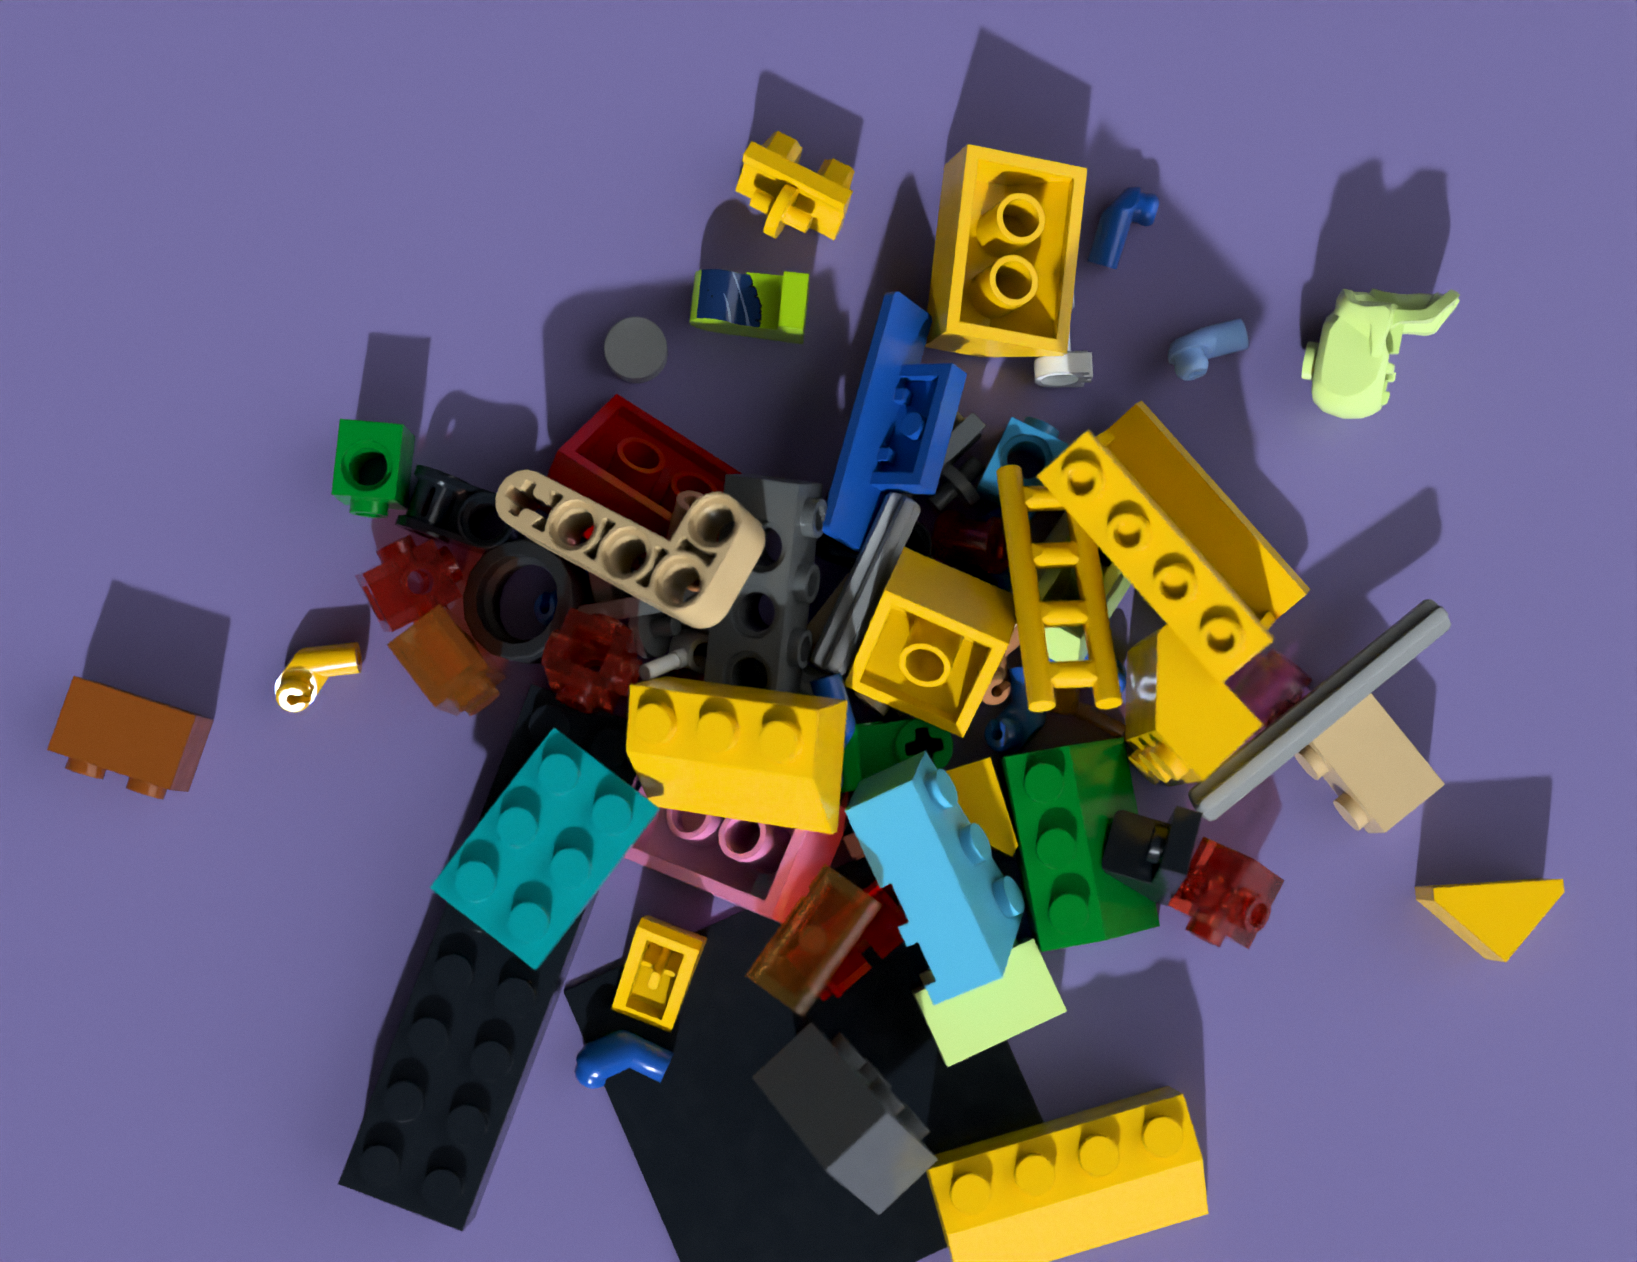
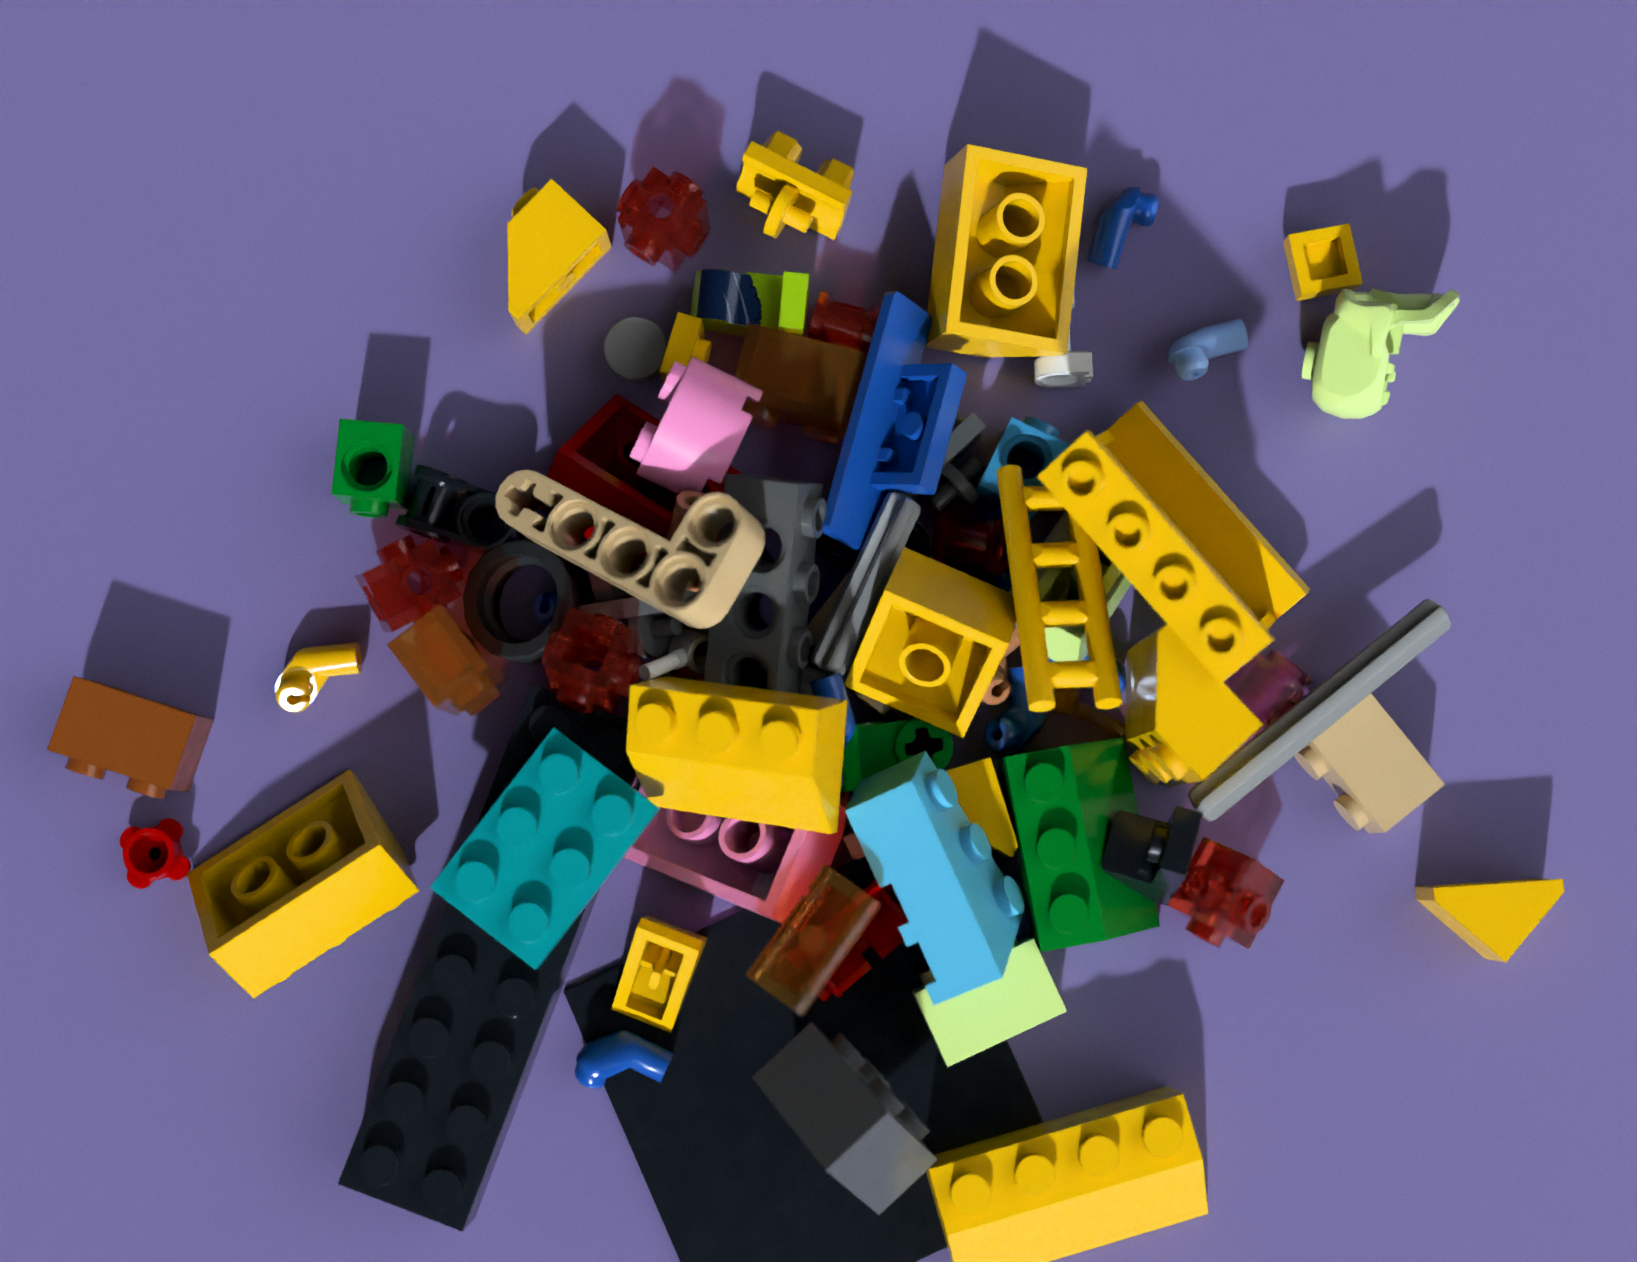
(137, 859): none -> red plate
(300, 885): none -> yellow slope
(548, 251): none -> yellow slope
(666, 238): none -> clear red brick
(684, 342): none -> yellow plate
(697, 429): none -> bright pink brick
(800, 381): none -> clear orange brick
(843, 323): none -> clear red bush
(1322, 262): none -> yellow plate

